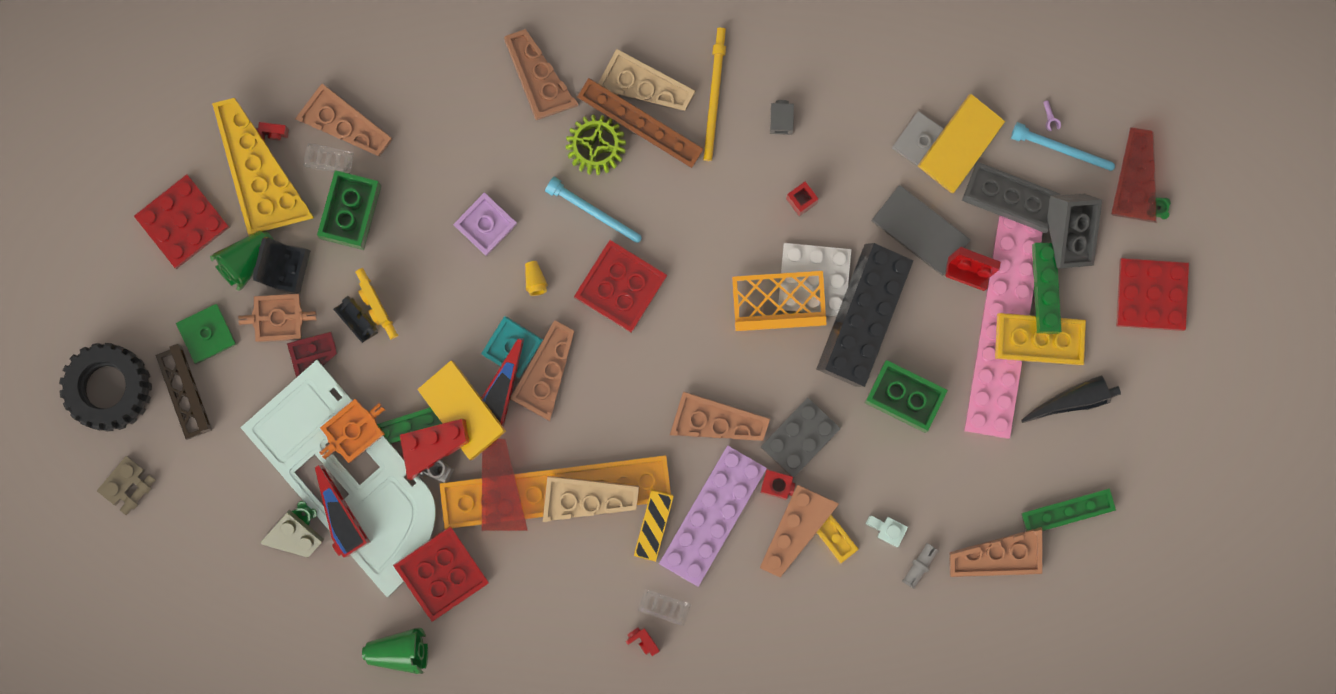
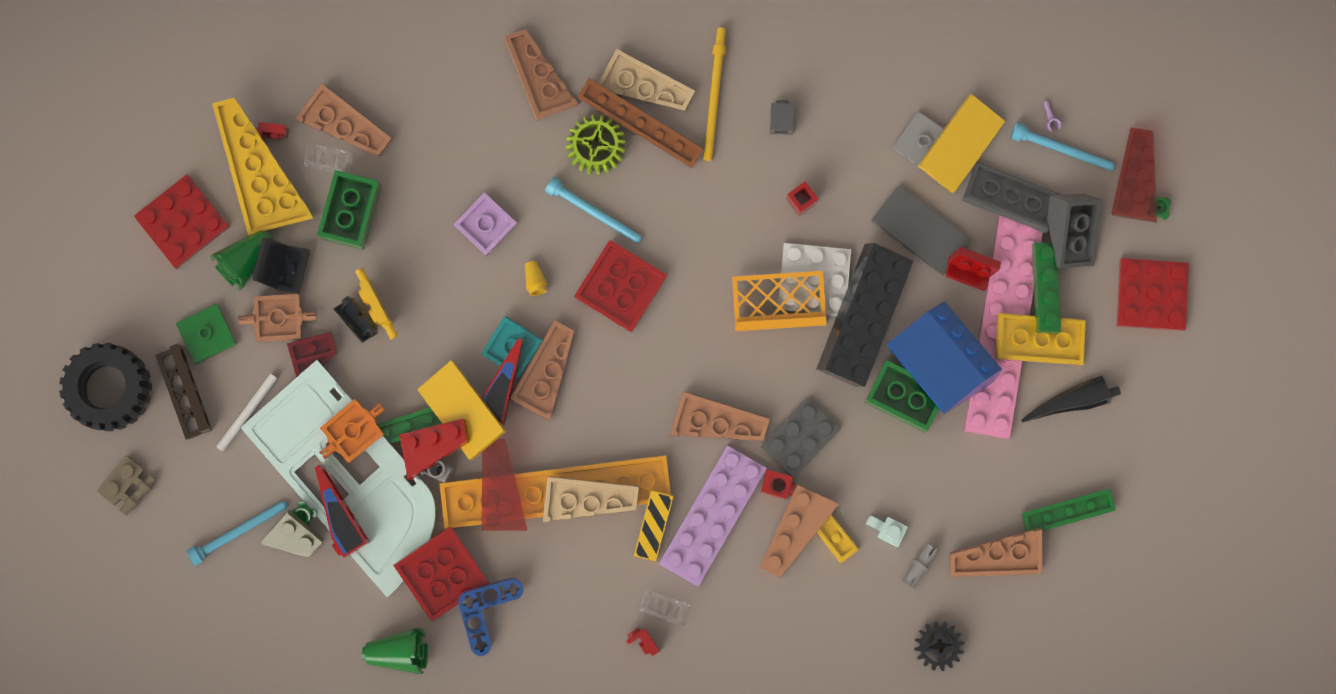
(199, 553): none -> medium azure piece
(247, 411): none -> white bar
(476, 609): none -> blue beam
(940, 657): none -> black gear
(944, 357): none -> blue slope

